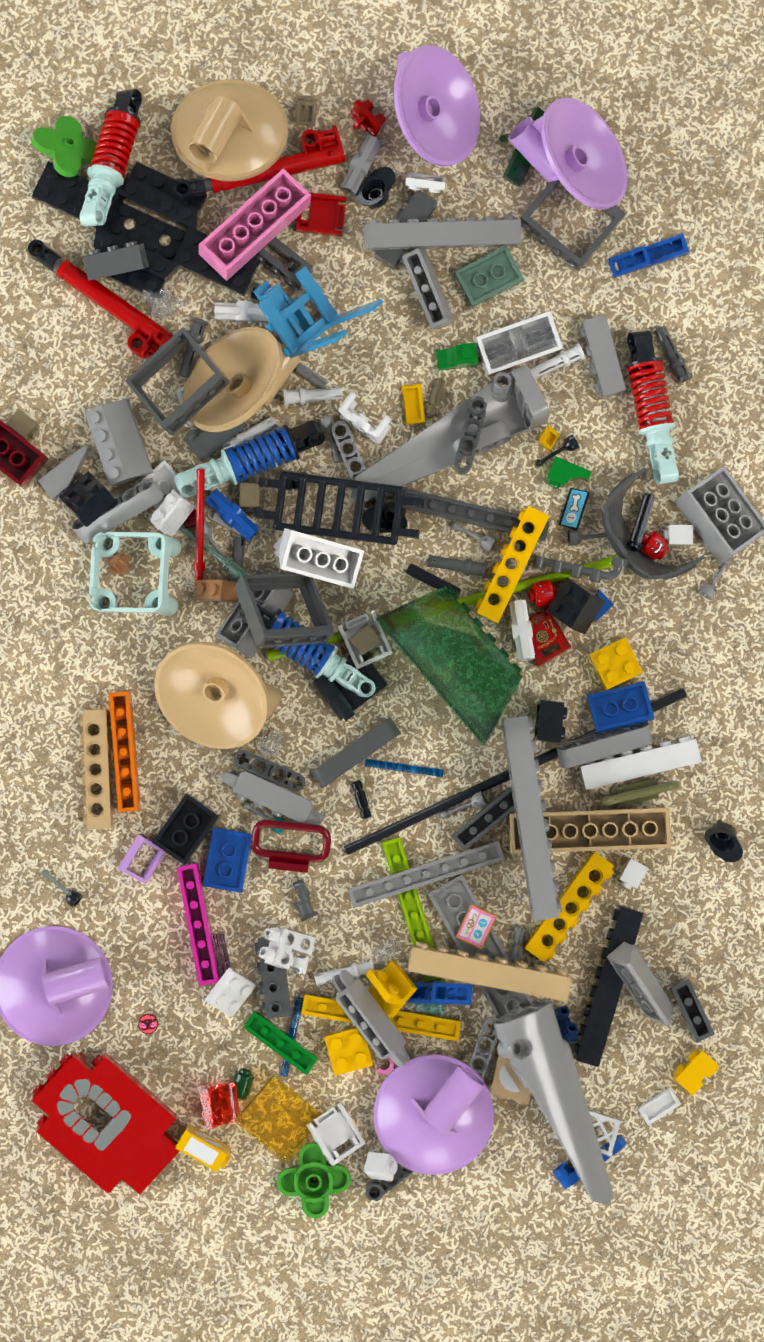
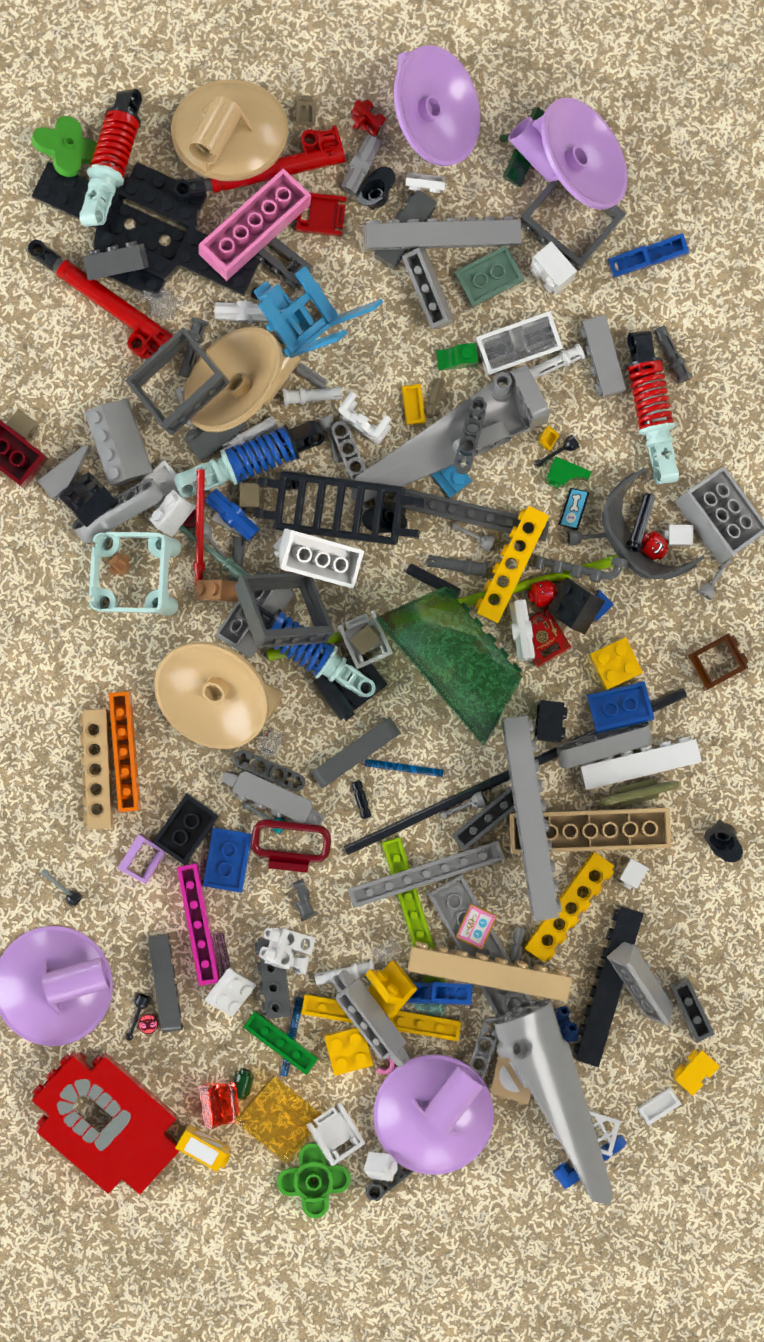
(141, 1002): none -> black hinge
(164, 983): none -> dark grey beam
(451, 481): none -> dark azure plate
(552, 268): none -> white brick
(701, 672): none -> reddish brown window

